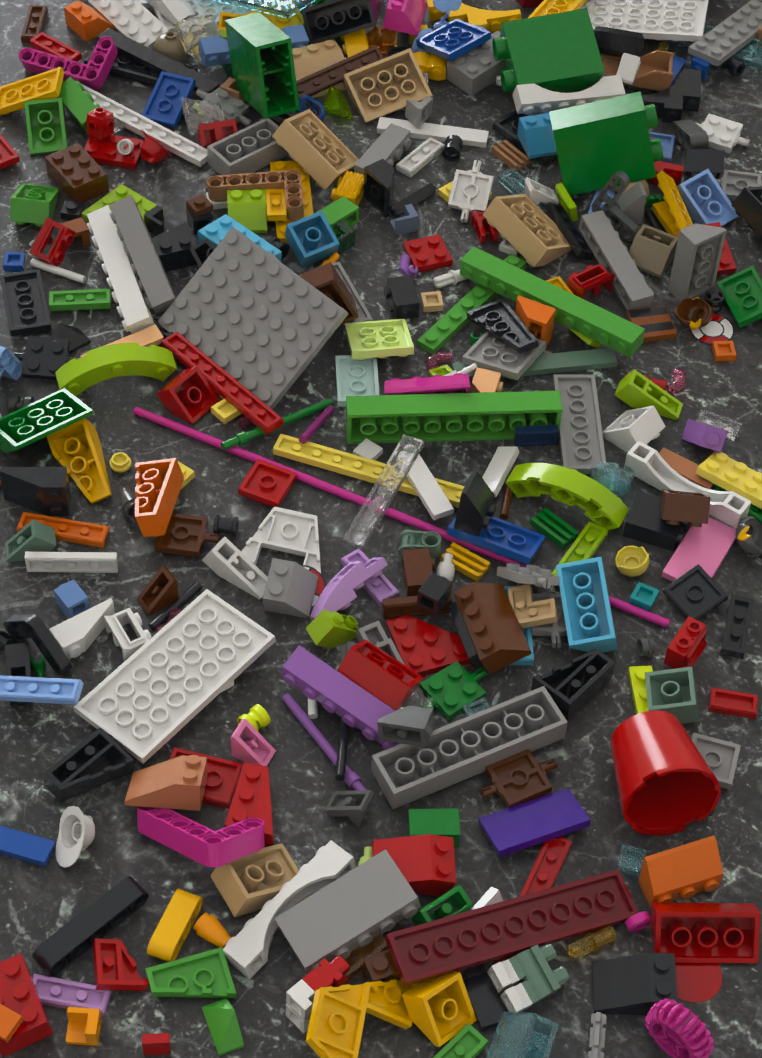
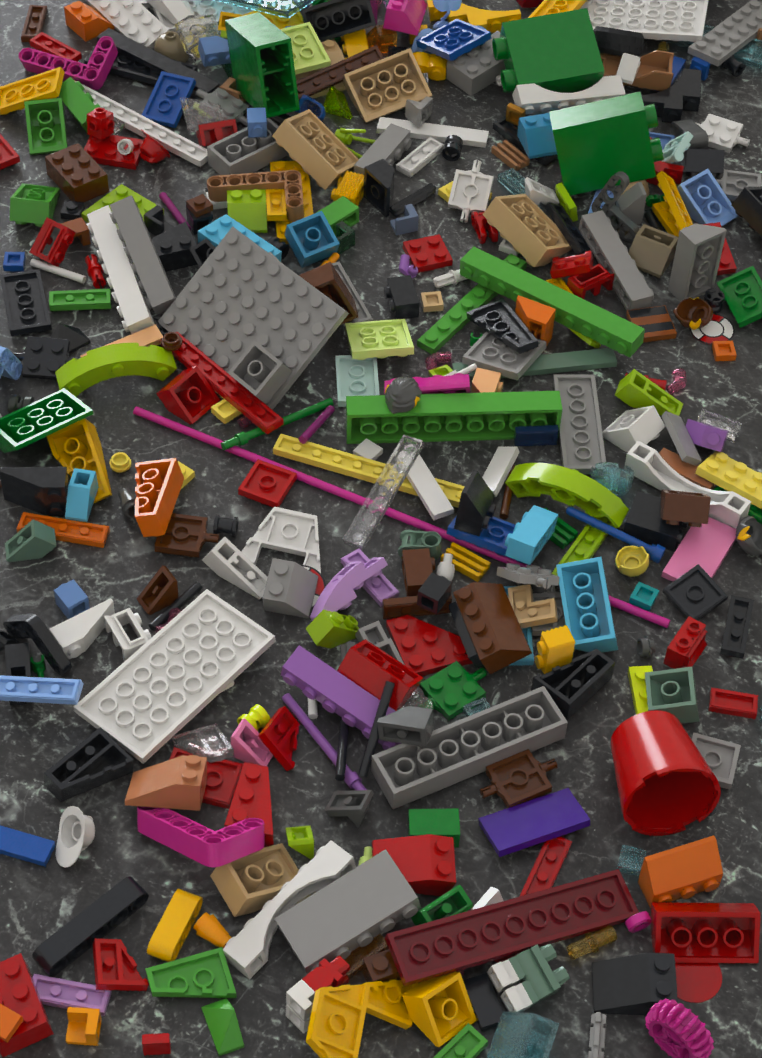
(72, 562): white tile -> none
(81, 494): none -> medium azure slope
(95, 271): none -> red pin
(171, 341): none -> reddish brown plate
(172, 208): none -> magenta bar
(205, 742): none -> clear wing
(256, 122): none -> medium blue brick
(260, 372): none -> light grey brick
(281, 737): none -> red wing
(301, 840): none -> lime slope
(306, 48): none -> yellowish green plate
(346, 138): none -> lime plant
(374, 735): none -> black bar
(402, 394): none -> dark grey hair
(513, 113): none -> pearl gold tile
(530, 534): none -> medium azure brick
(554, 649): none -> yellow brick
(572, 265): none -> red plate
(655, 552): none -> blue piece
(674, 149): none -> light aqua plate
(681, 438): none -> light grey tile

